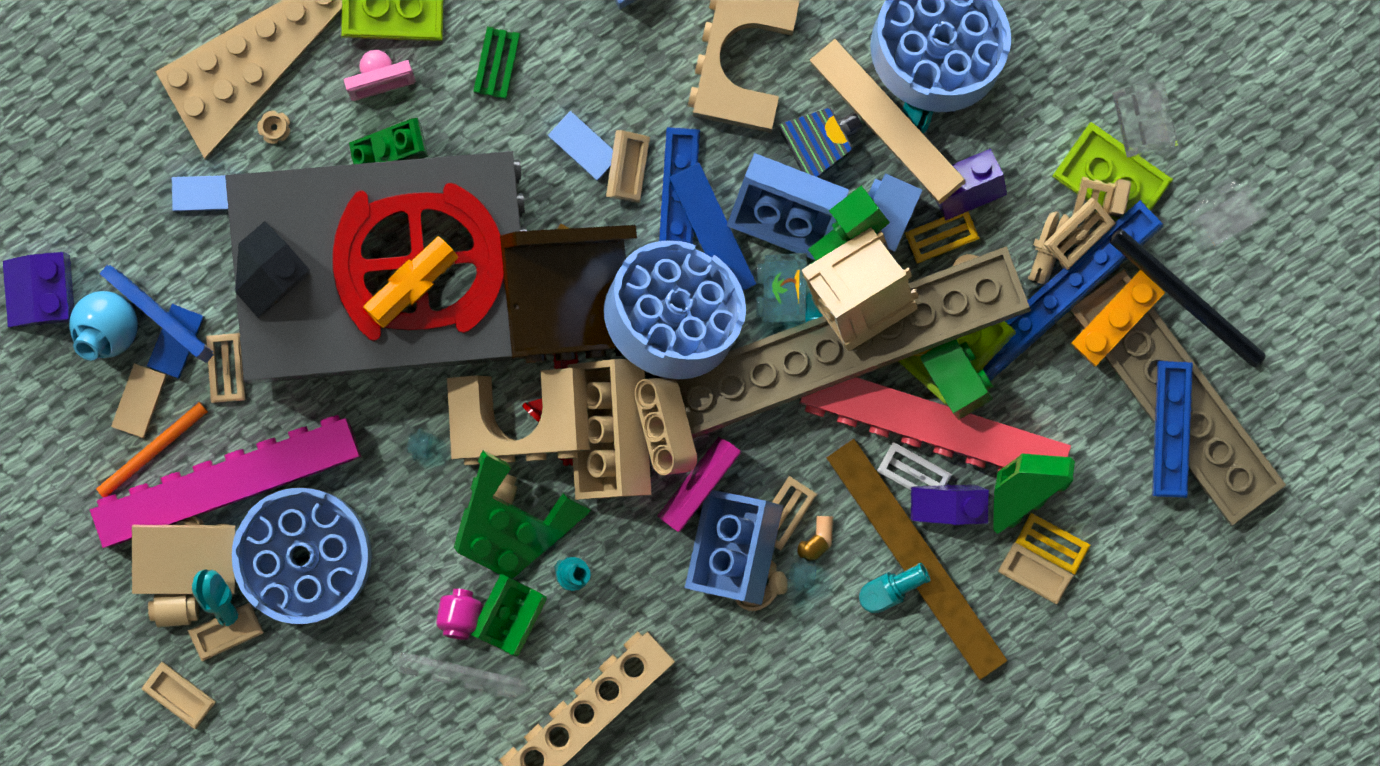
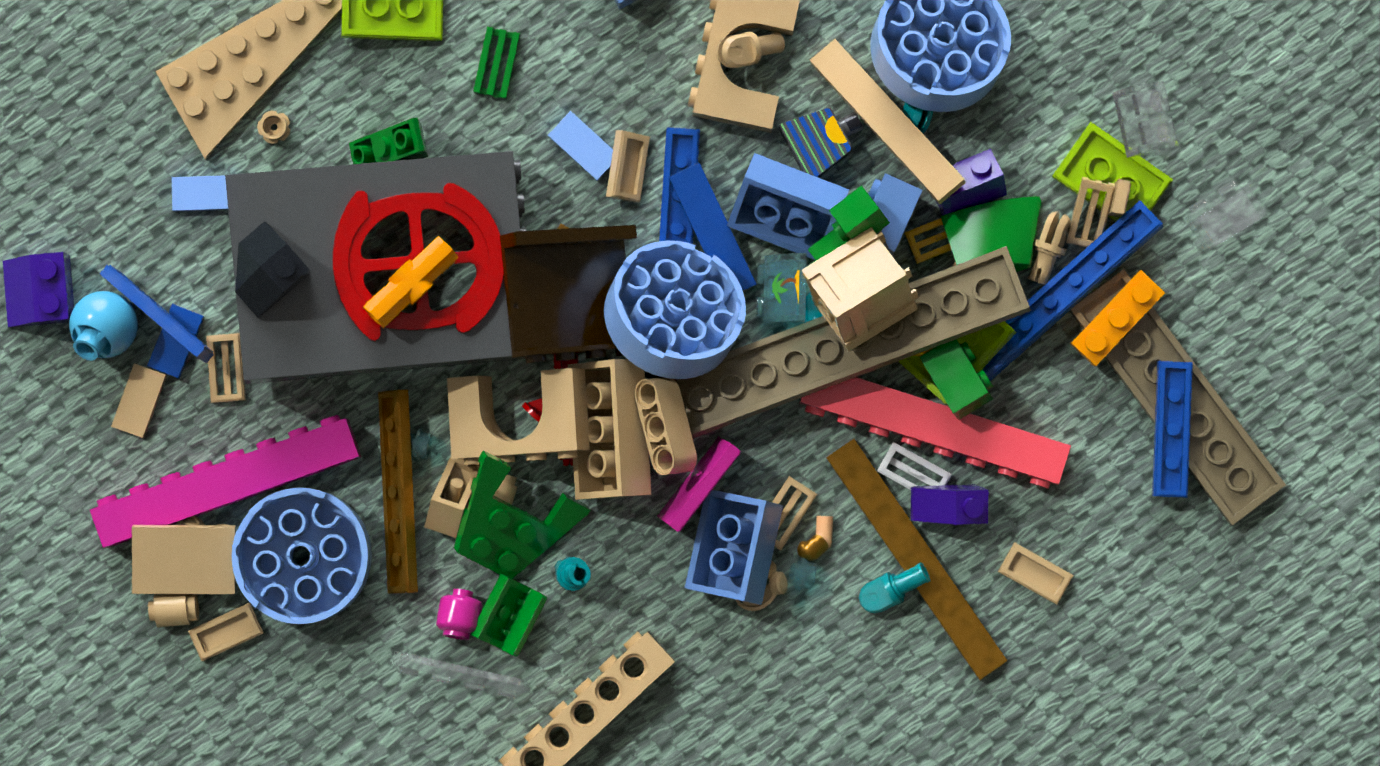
(151, 450): orange bar -> none
(178, 695): tan tile -> none
(214, 596): teal arm -> none
(378, 76): bright pink tile -> none
(397, 491): none -> pearl gold tile
(451, 497): none -> tan slope
(747, 48): none -> tan arm
(995, 226): none -> green slope
(1027, 486): green slope -> none
(1070, 225): tan tile -> none
(1078, 557): yellow tile -> none
(1187, 298): black axle -> none

